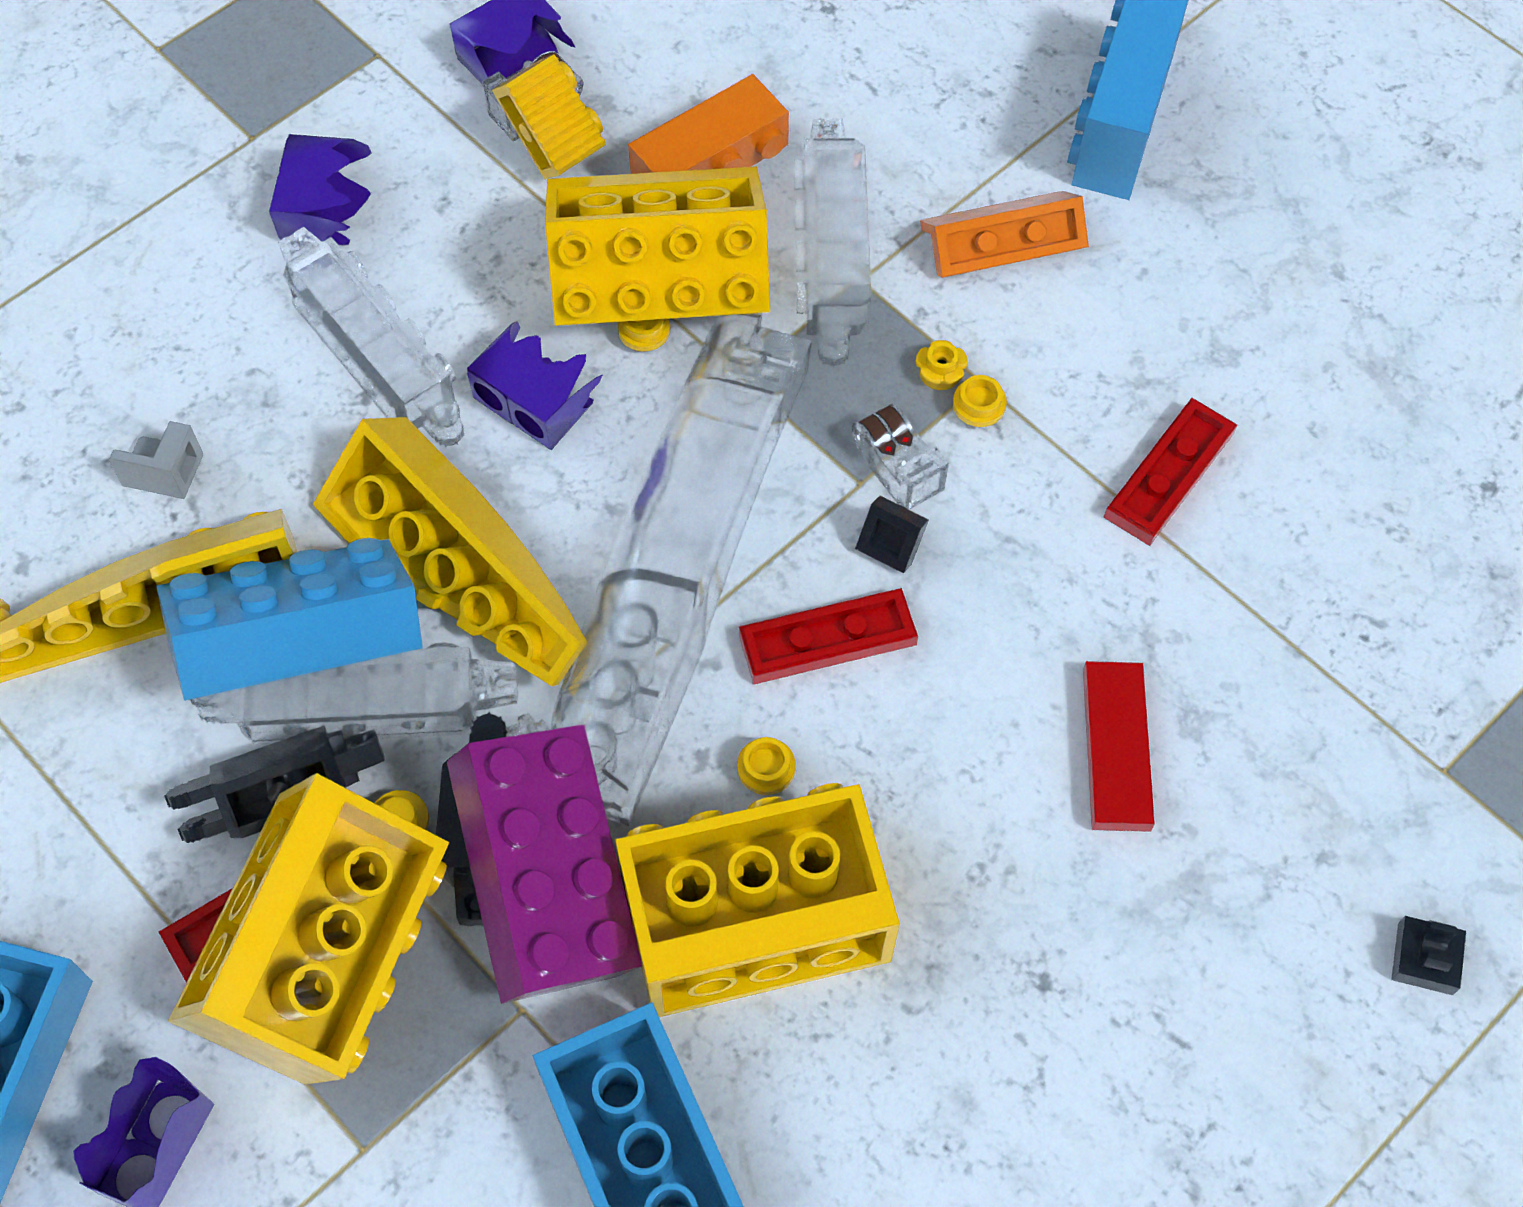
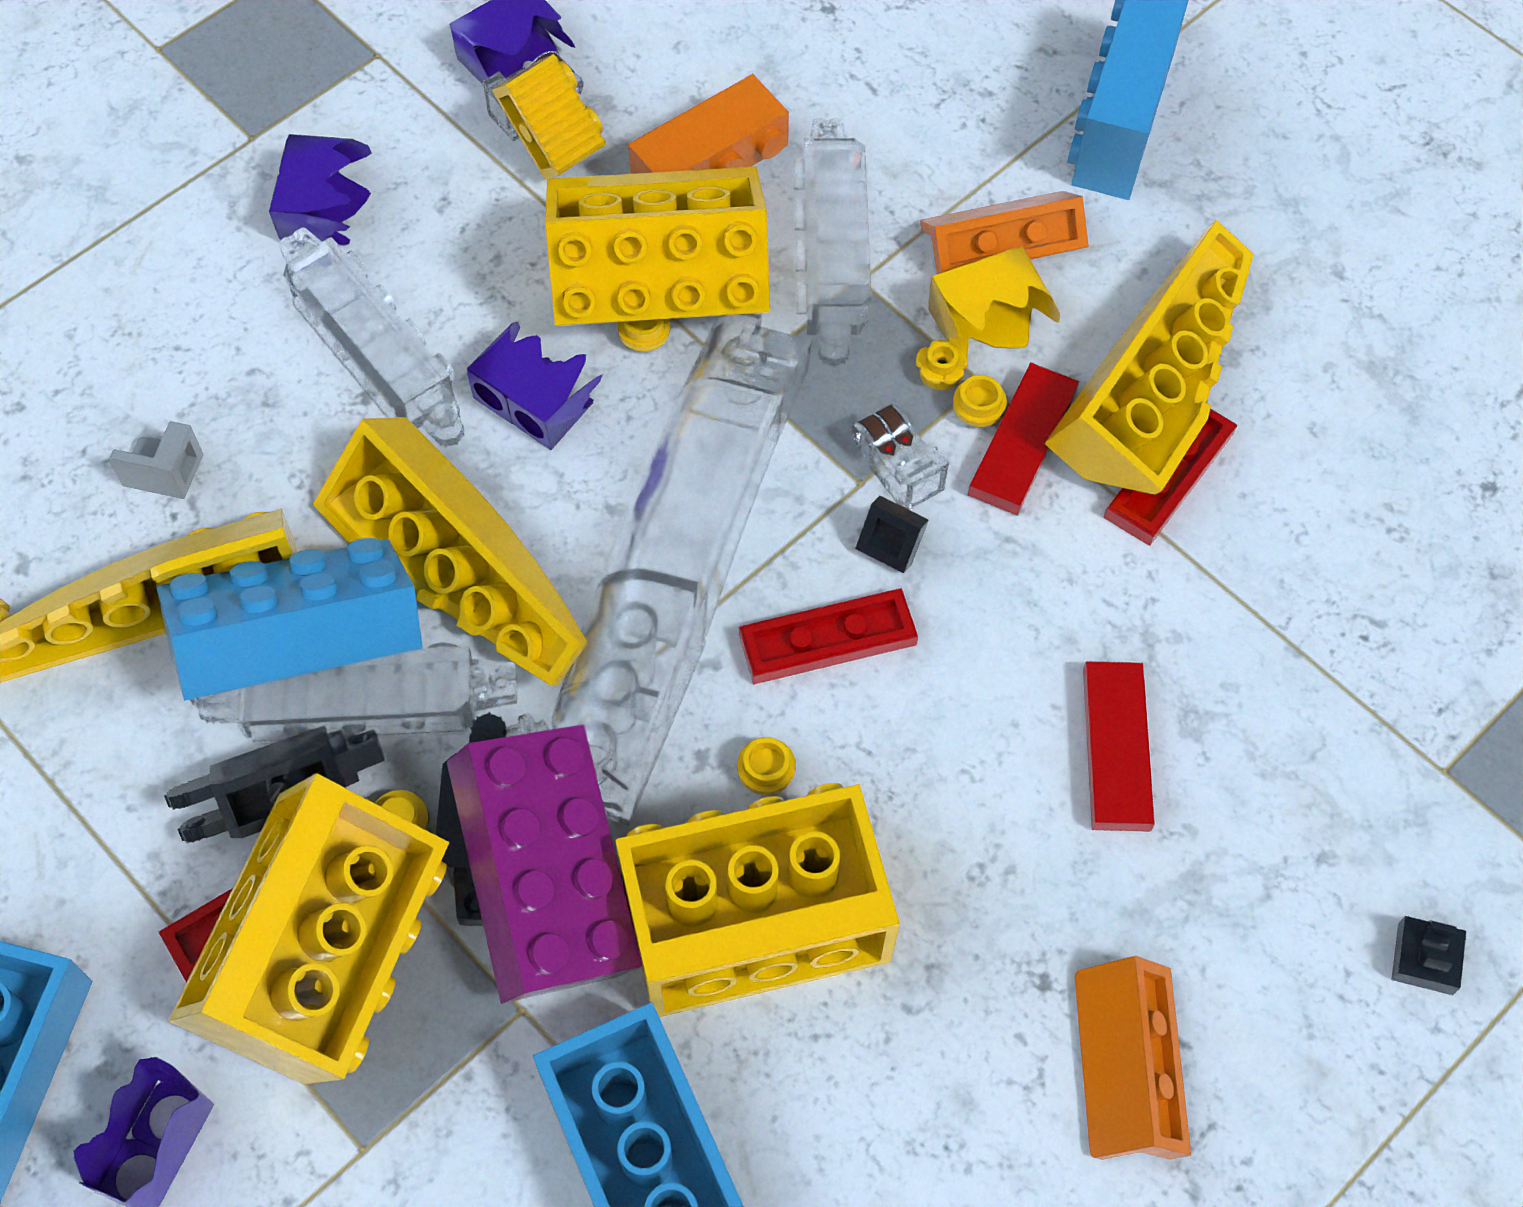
(990, 300): none -> yellow piece
(1019, 441): none -> red tile
(1131, 1060): none -> orange panel
(1157, 378): none -> yellow wedge

